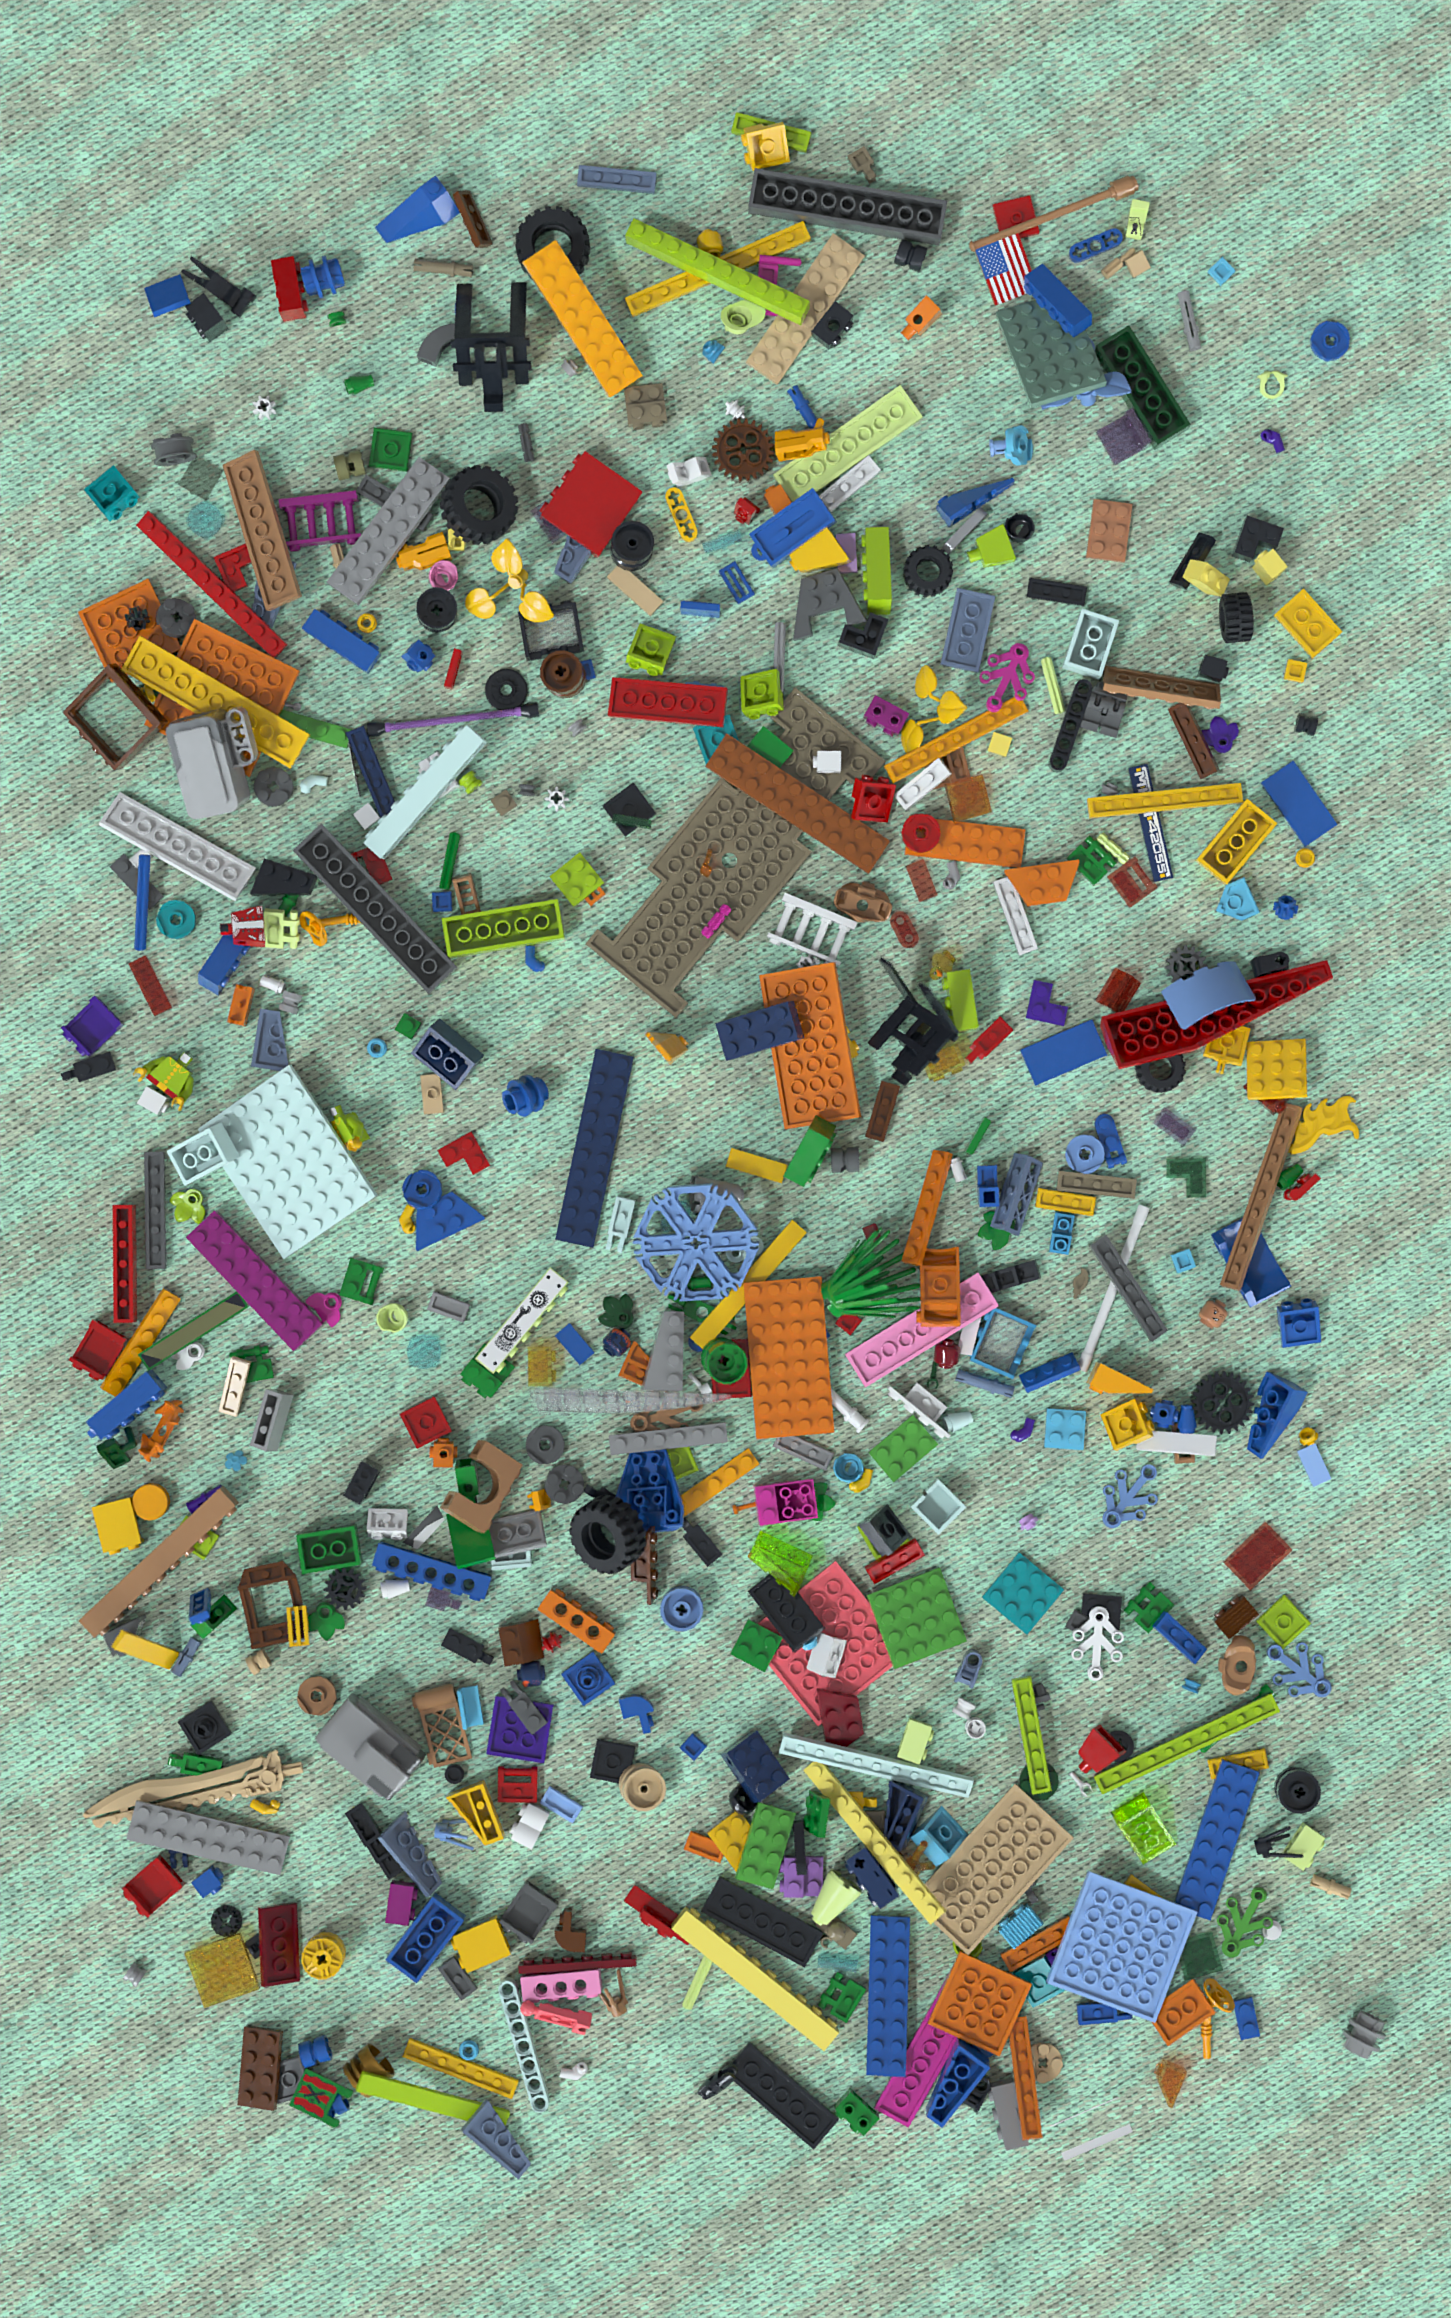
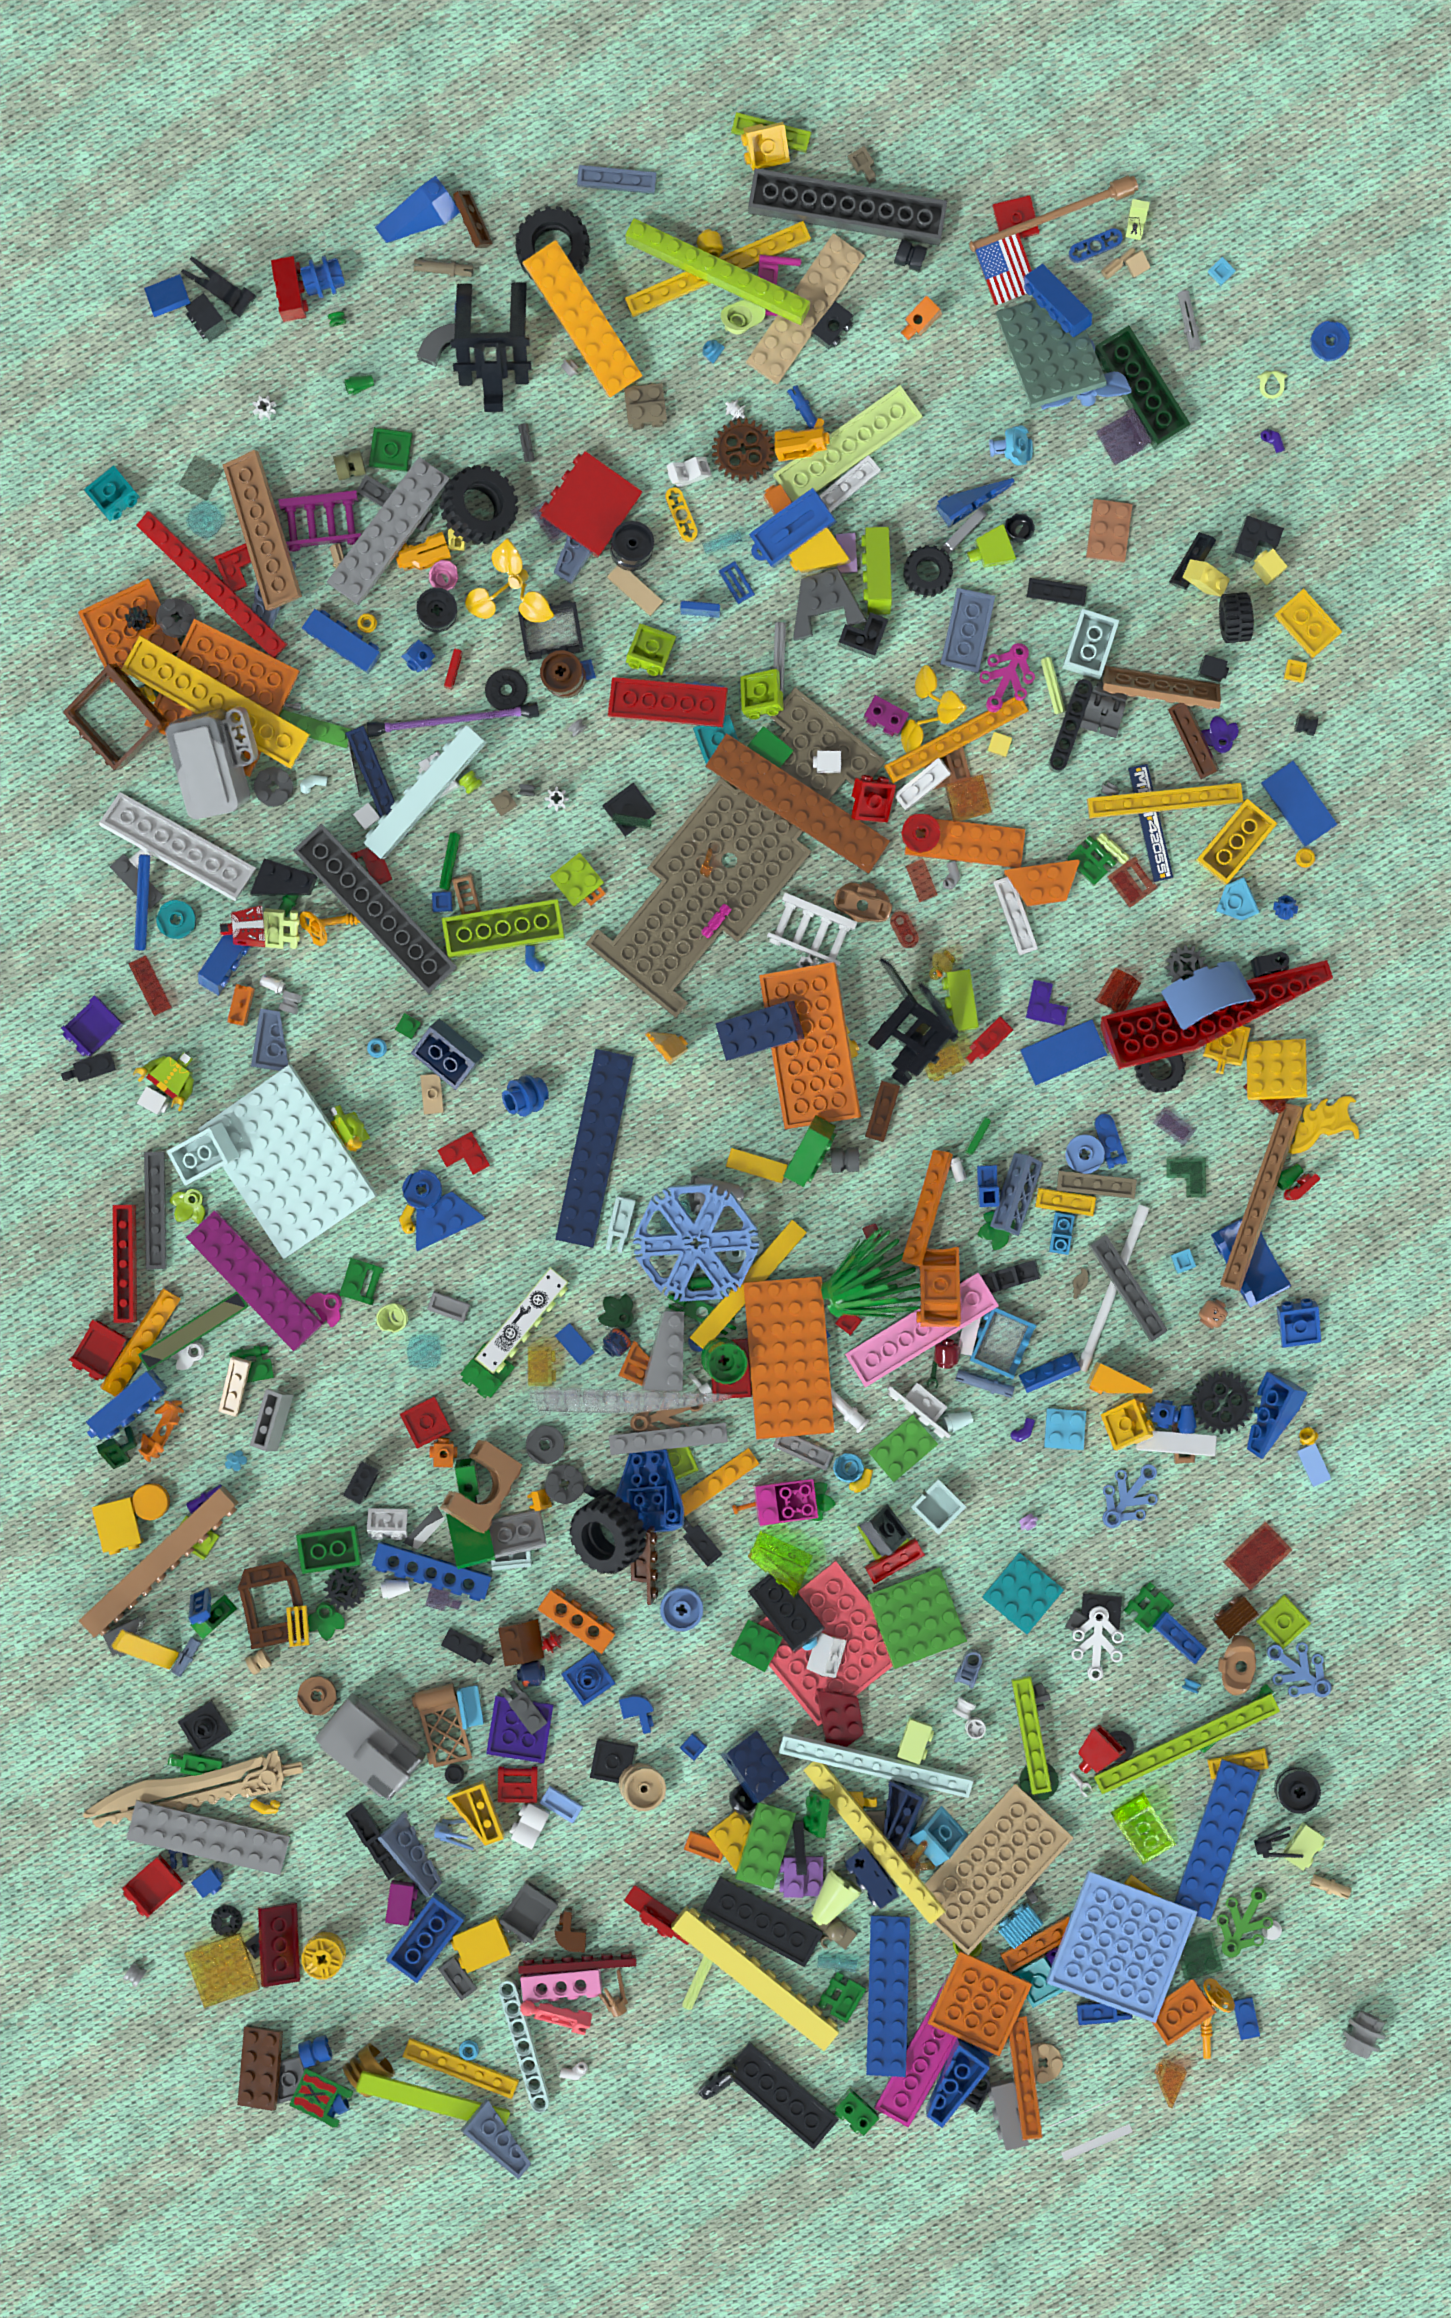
(173, 450): dark grey wheel -> none
(745, 510): red plate -> none

